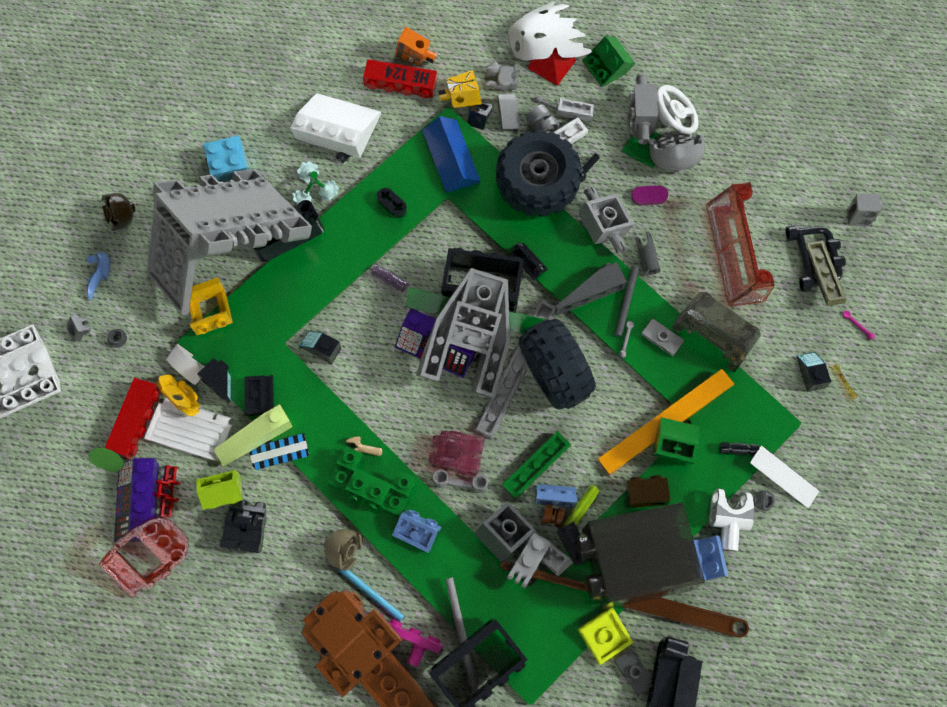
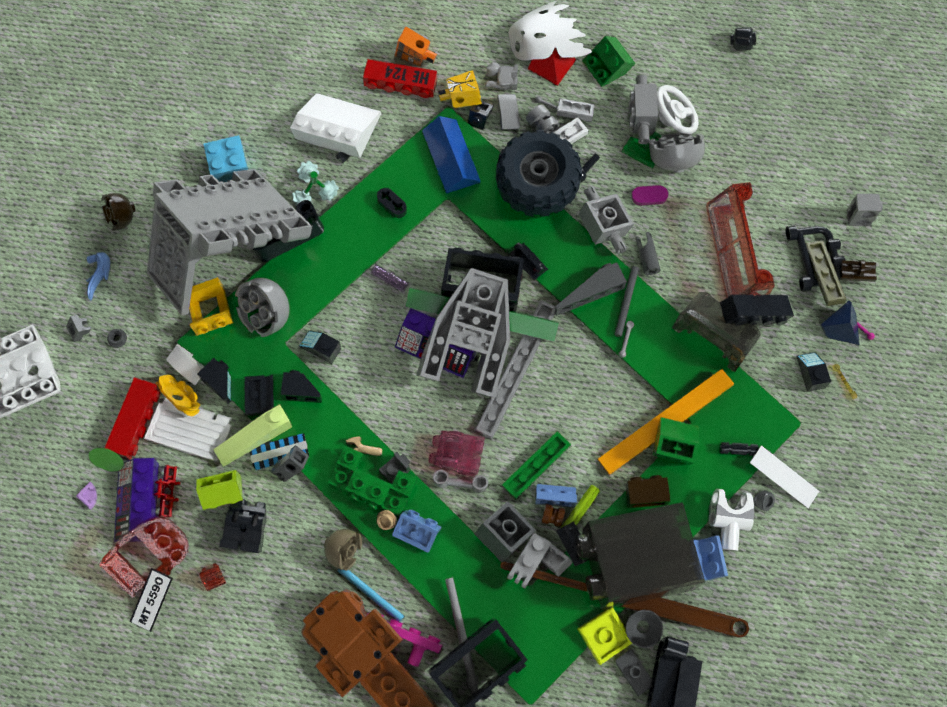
(88, 495): none -> lavender tile
(151, 599): none -> white sticker
(212, 577): none -> clear red tile
(269, 299): none -> light grey cylinder
(290, 464): none -> dark grey leg
(298, 388): none -> black slope
(386, 520): none -> tan plate
(392, 467): none -> dark grey bracket
(557, 363): black wheel -> none
(651, 636): none -> dark grey piece
(662, 337): light grey plate -> none
(743, 38): none -> black head
(756, 309): none -> black brick
(842, 325): none -> dark blue slope
(858, 271): none -> dark brown hips

